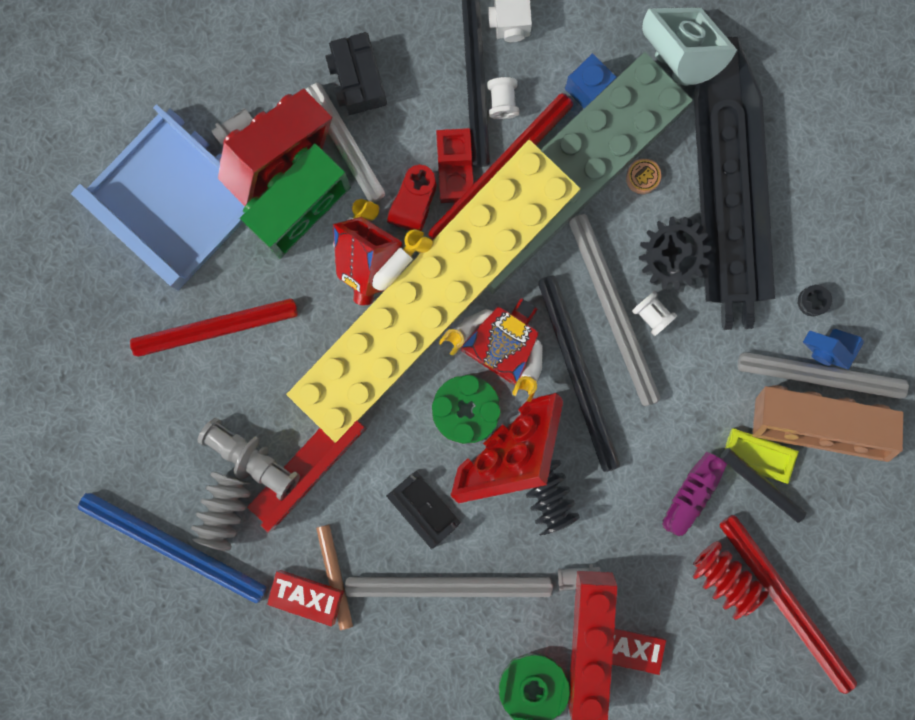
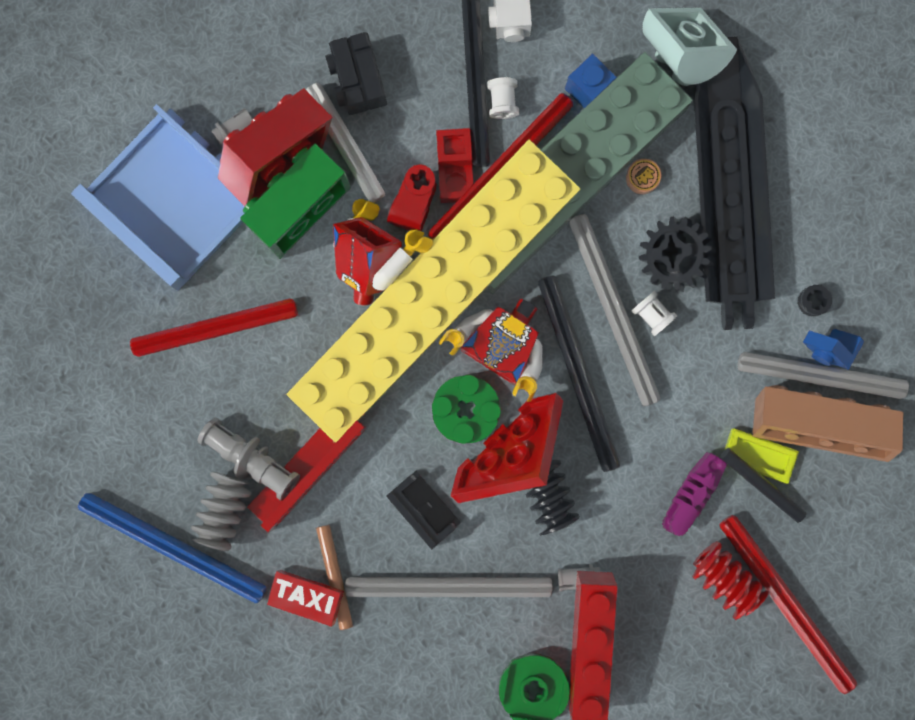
(638, 651): red tile -> none

